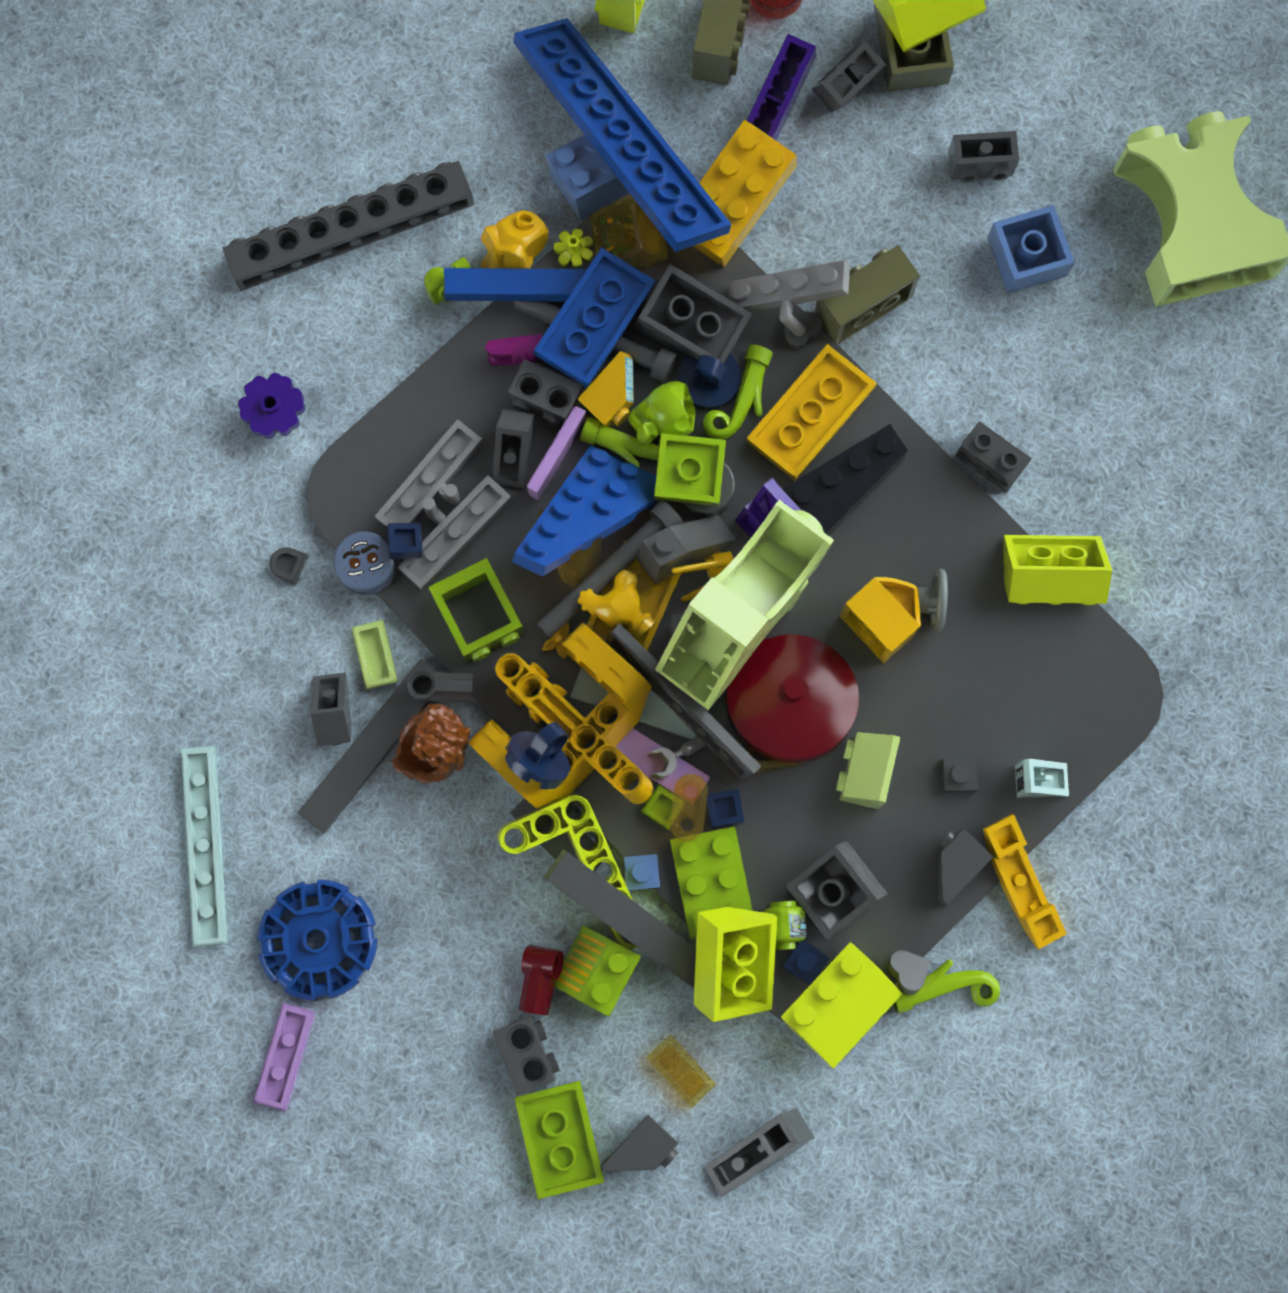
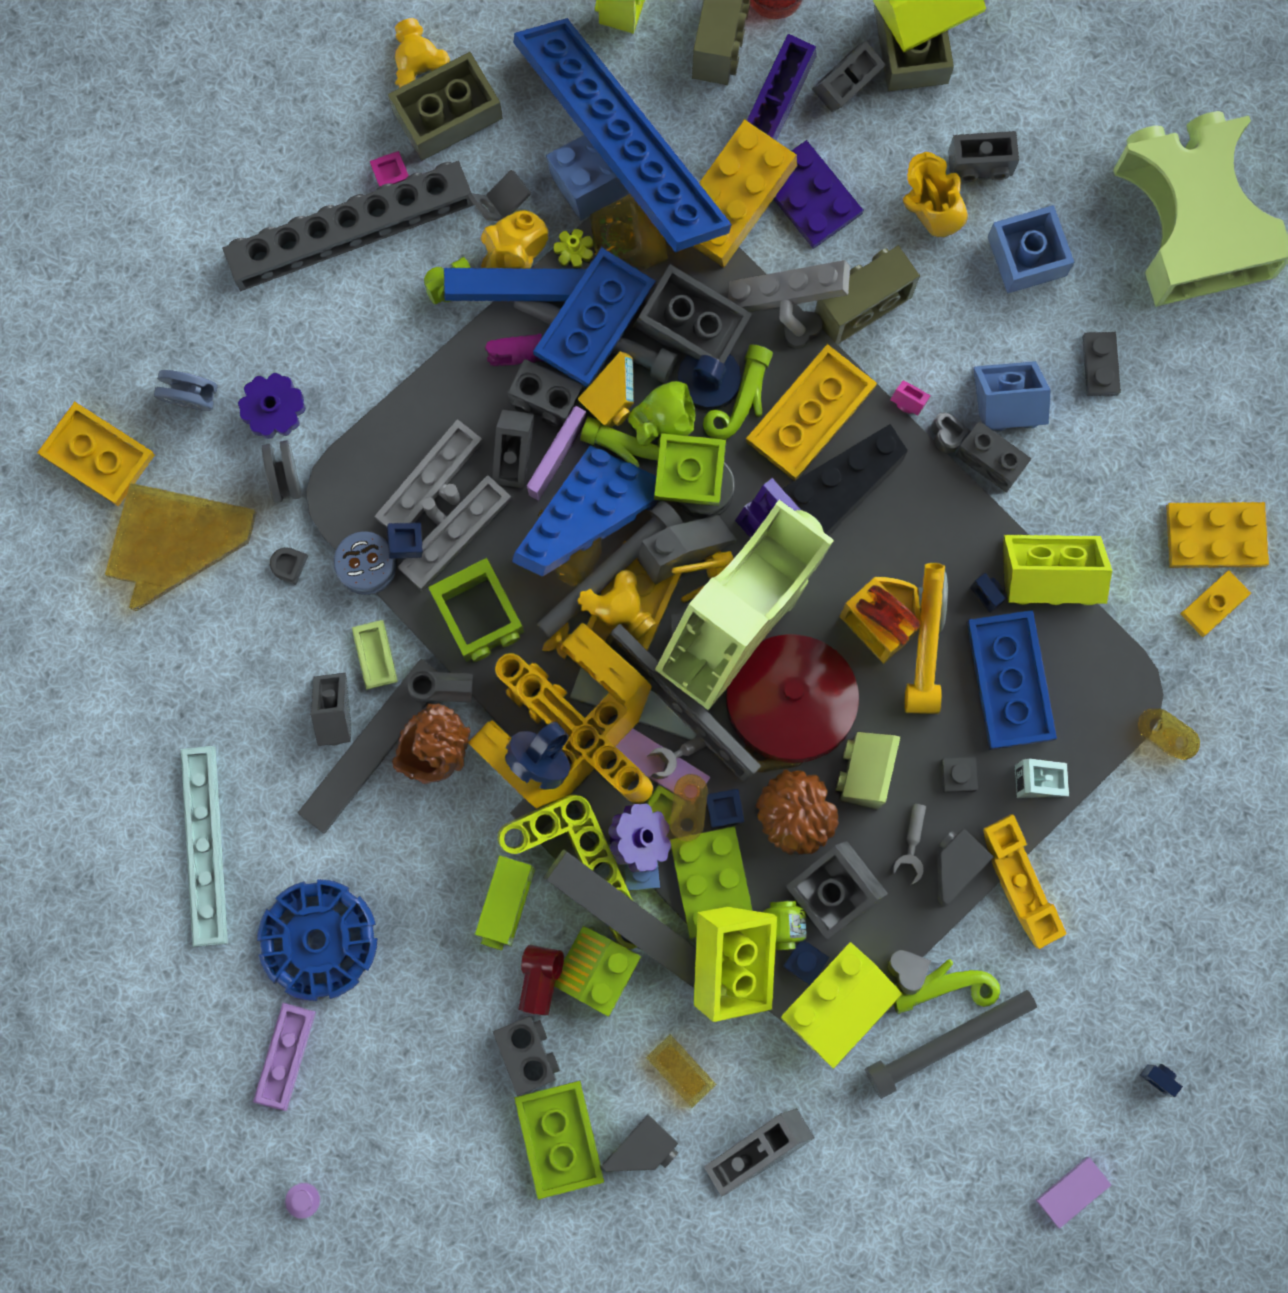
(96, 453): none -> yellow plate
(171, 539): none -> clear yellow wing
(186, 390): none -> sand blue head
(281, 475): none -> dark grey head
(302, 1200): none -> lavender plate
(389, 169): none -> dark pink plate
(415, 52): none -> yellow animal
(445, 106): none -> olive brick
(502, 198): none -> dark grey bracket
(504, 903): none -> lime window
(639, 838): none -> plant
(796, 812): none -> dark orange hair
(816, 198): none -> dark purple plate
(886, 614): none -> clear red head
(886, 1076): none -> dark grey piece
(910, 398): none -> dark pink plate
(913, 839): none -> light grey piece
(924, 695): none -> yellow piece
(935, 195): none -> yellow head
(949, 432): none -> dark grey tile
(988, 591): none -> dark blue plate
(1011, 680): none -> blue plate
(1012, 395): none -> medium blue slope
(1073, 1192): none -> lavender tile
(1101, 364): none -> dark grey plate
(1162, 1079): none -> dark blue plate
(1167, 732): none -> clear yellow plate
(1215, 603): none -> yellow plate
(1217, 535): none -> yellow plate

